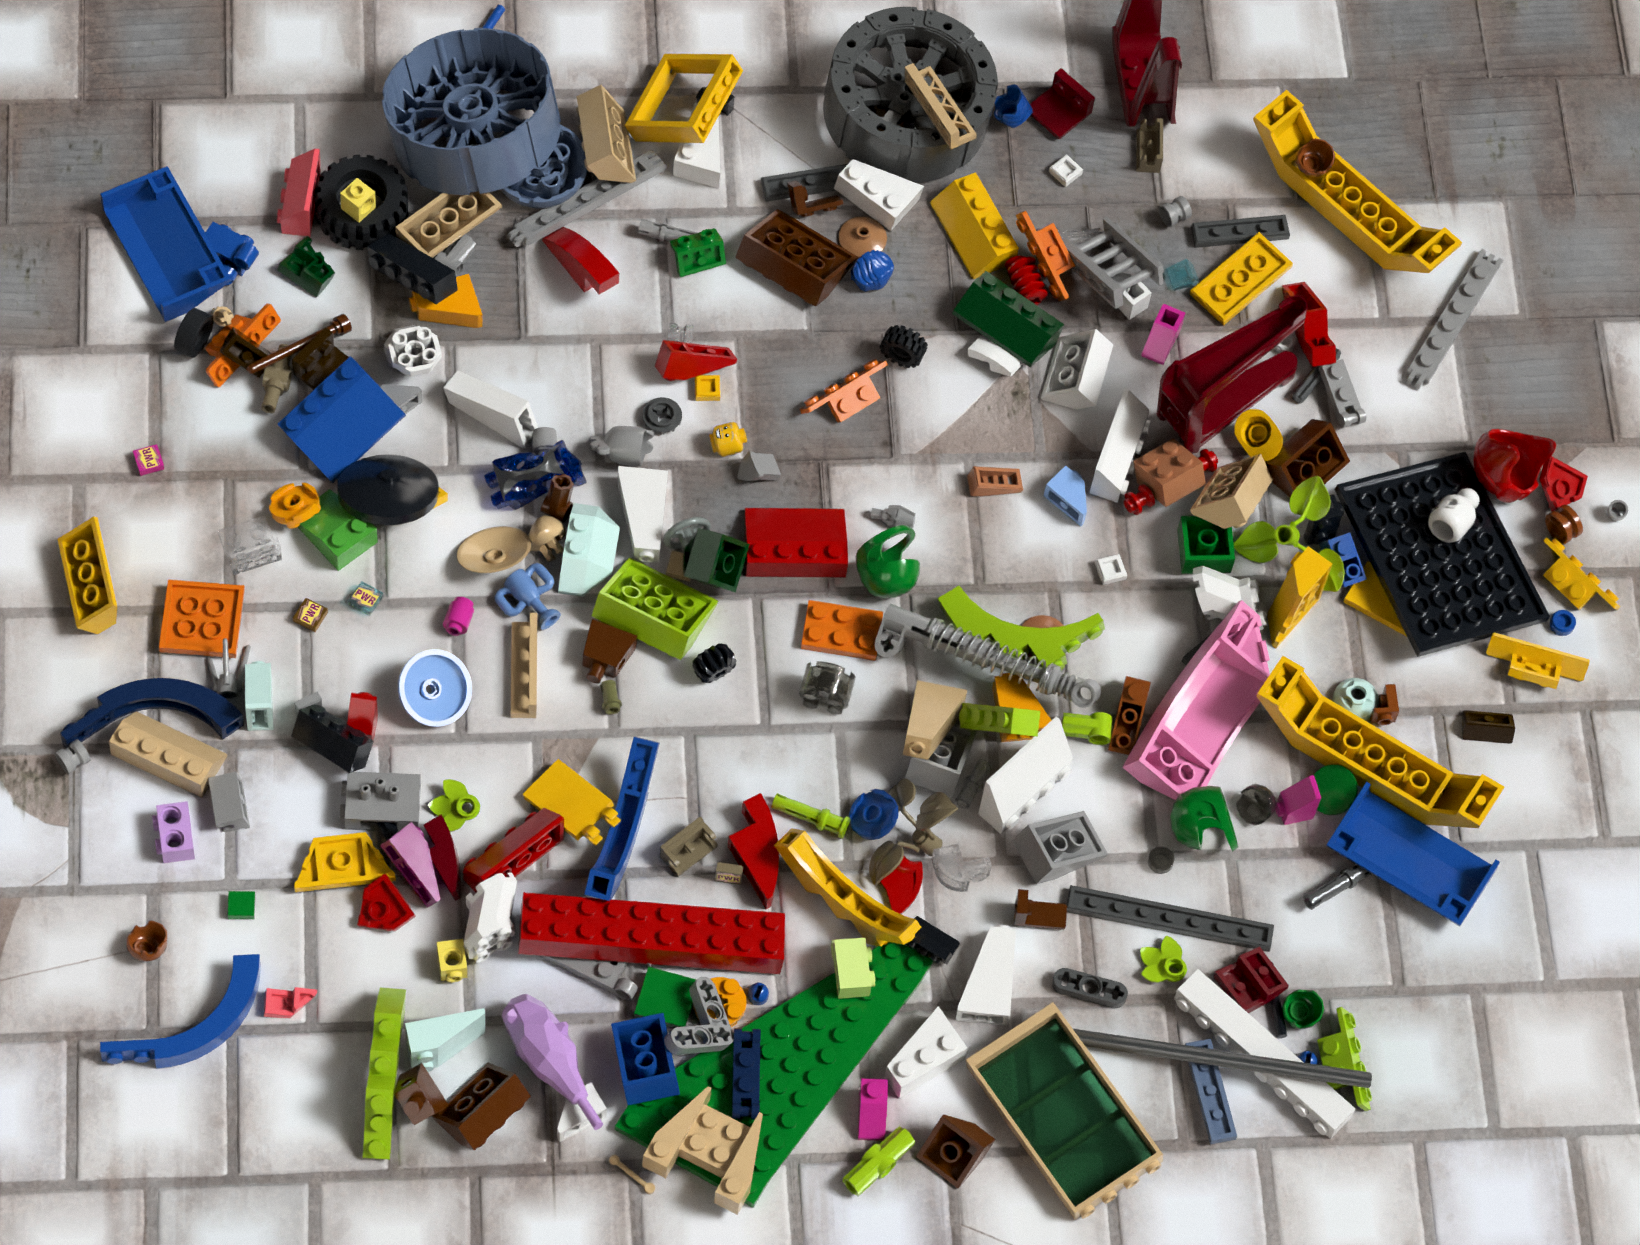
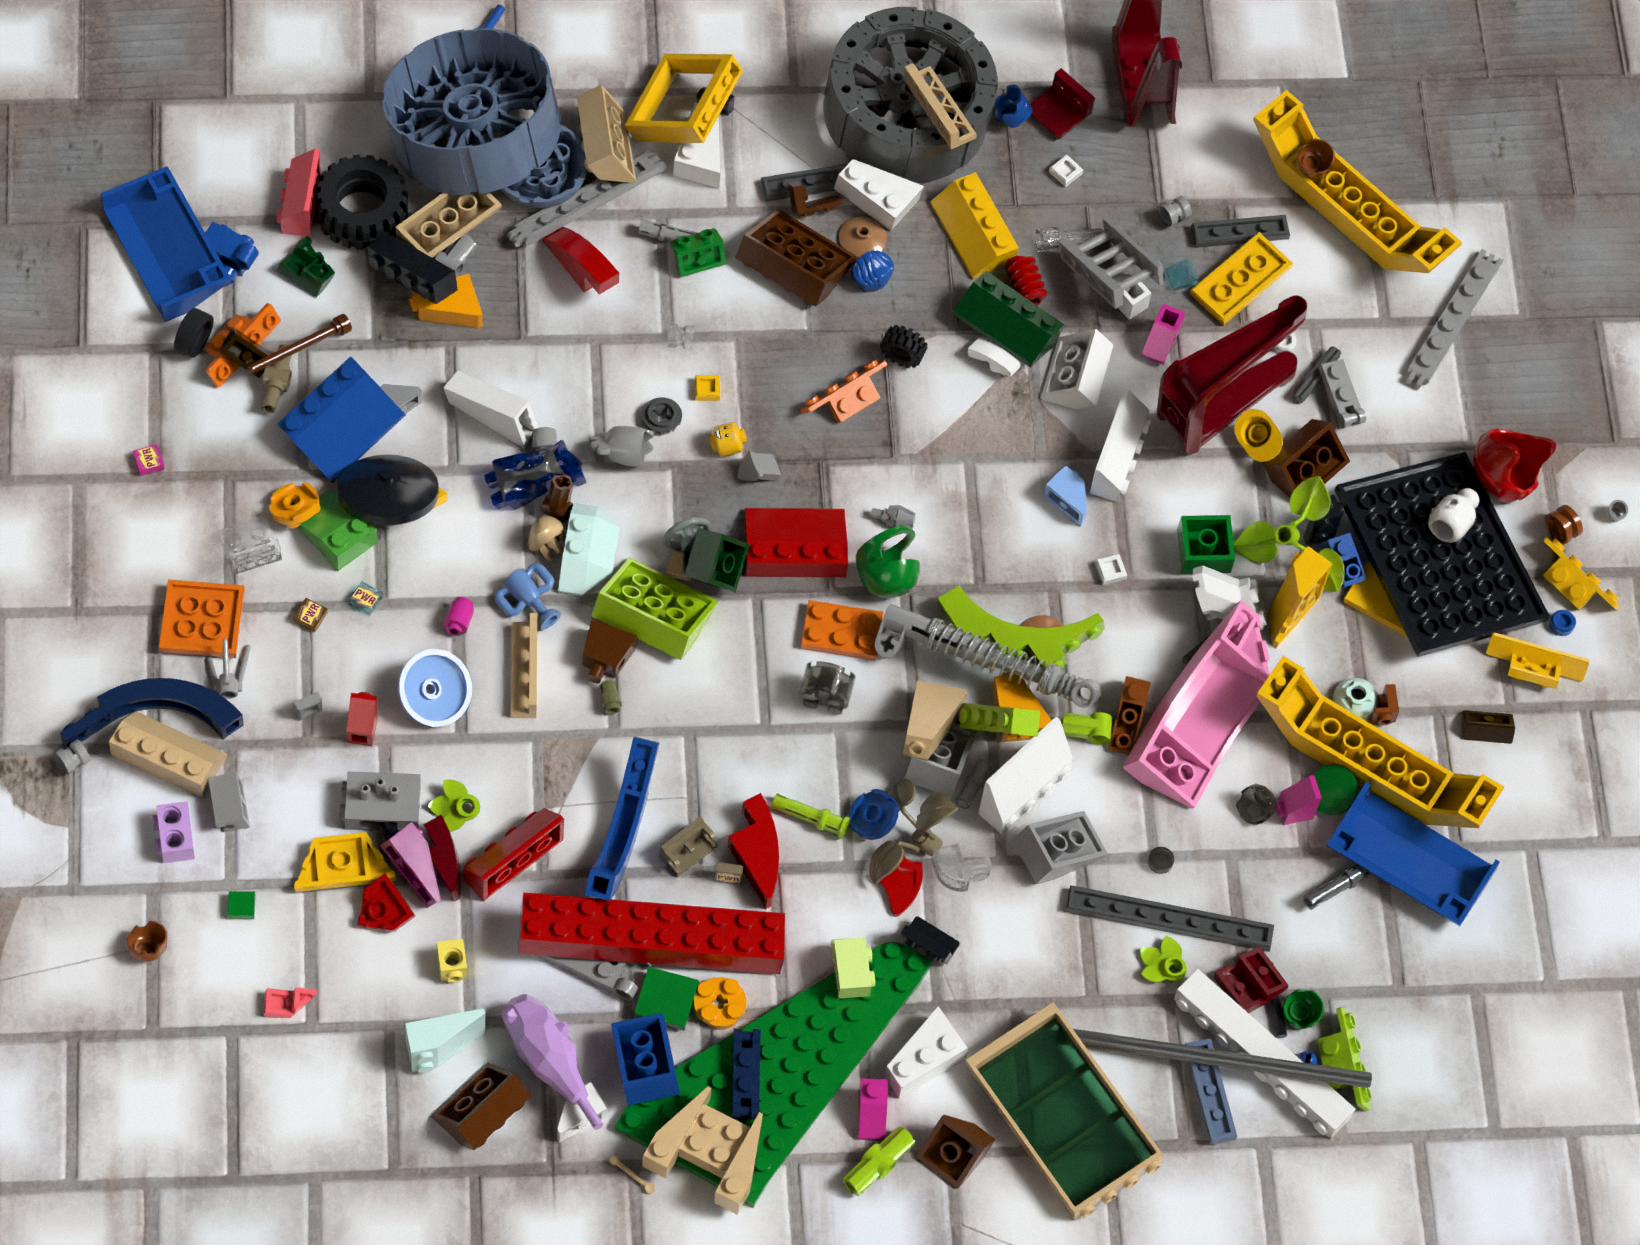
(88, 577): yellow slope -> none
(204, 1036): blue arch -> none
(222, 315): tan axle -> none
(258, 696): light aqua slope -> none
(318, 359): dark brown bracket -> none
(332, 738): black brick -> none
(358, 200): light yellow brick -> none
(383, 1072): lime arch -> none
(412, 350): white brick -> none
(420, 1096): reddish brown torso -> none
(490, 917): white brick -> none
(493, 549): tan hat -> none
(574, 799): yellow tile -> none
(643, 506): white slope -> none
(690, 360): red slope -> none
(704, 997): light grey beam -> none
(714, 663): black gear -> none
(763, 997): blue hinge -> none
(843, 897): yellow arch -> none
(980, 486): nougat slope -> none
(990, 983): white slope -> none
(1038, 914): reddish brown bracket -> none
(1050, 252): orange bracket -> none
(1074, 975): dark grey beam -> none
(1149, 146): dark tan hinge -> none
(1168, 475): nougat brick -> none
(1199, 810): green piece -> none
(1233, 492): tan slope -> none
(1314, 332): red slope -> none
(1561, 483): red plate -> none

